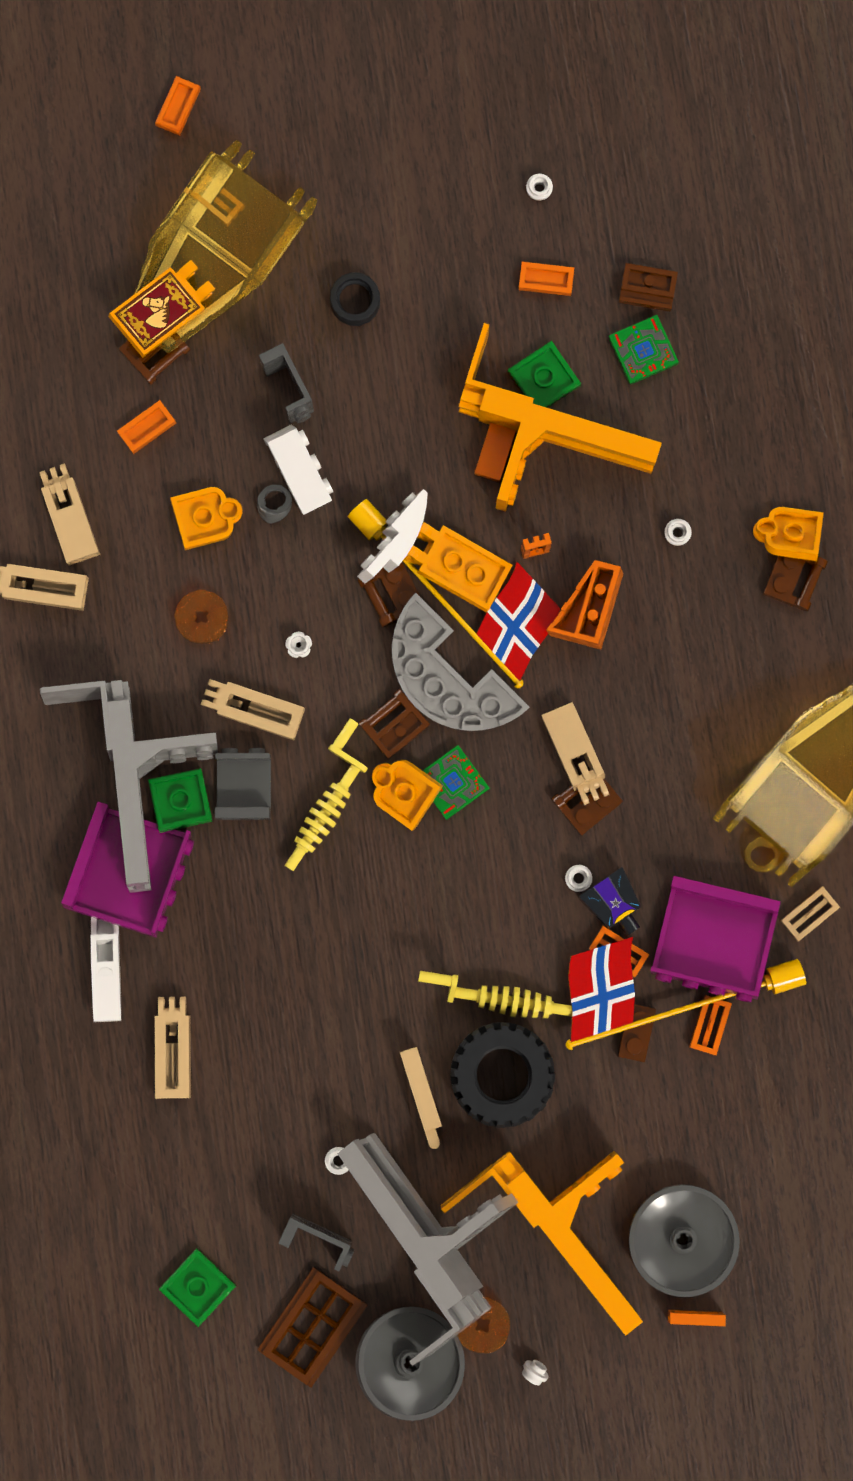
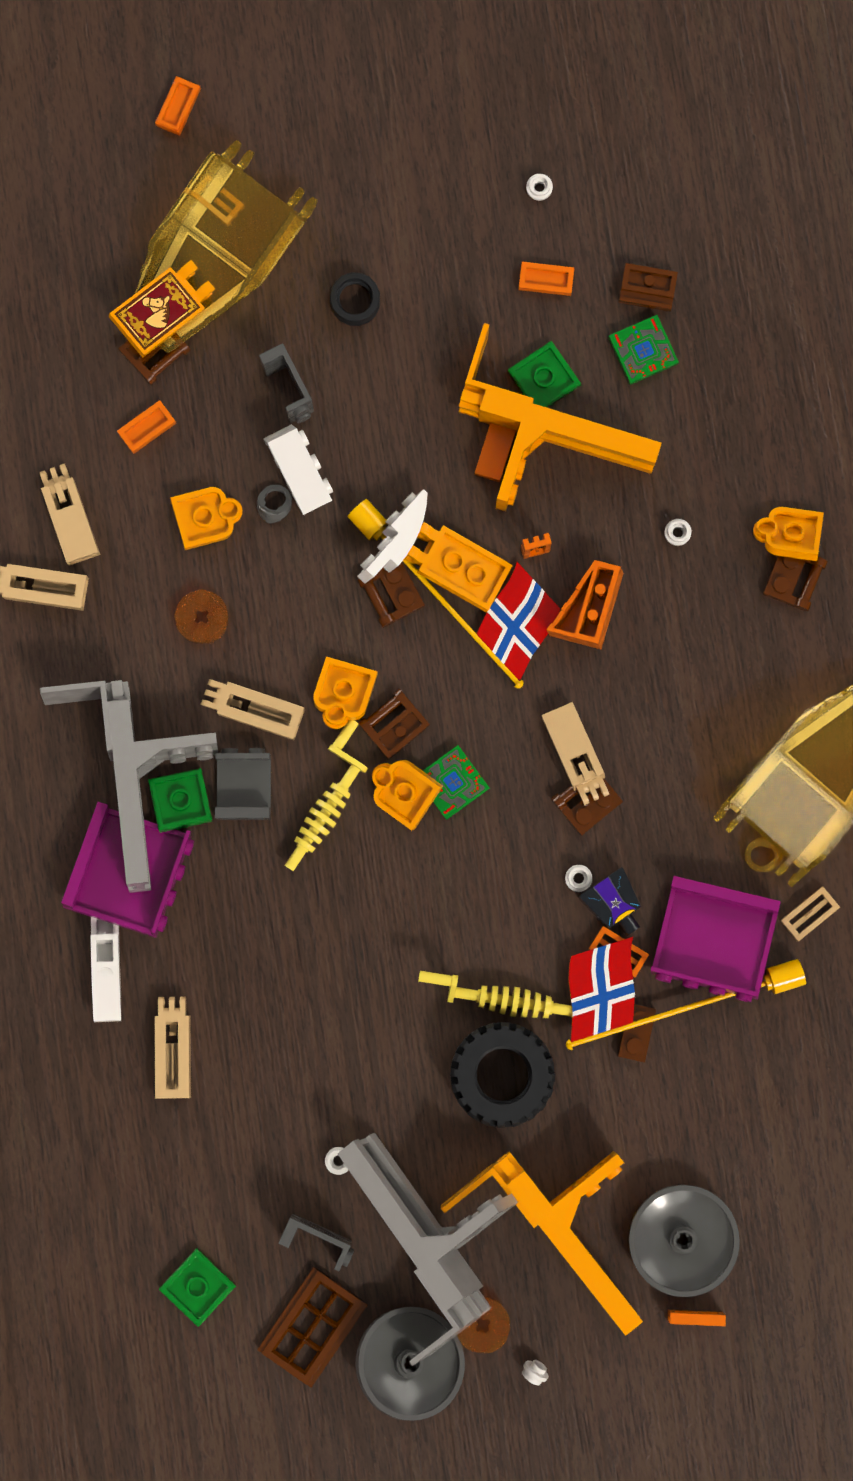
(298, 637): white plate -> none
(343, 692): none -> light orange plate
(422, 1095): tan hinge -> none
(436, 686): light grey plate -> none
(703, 1047): orange tile -> none

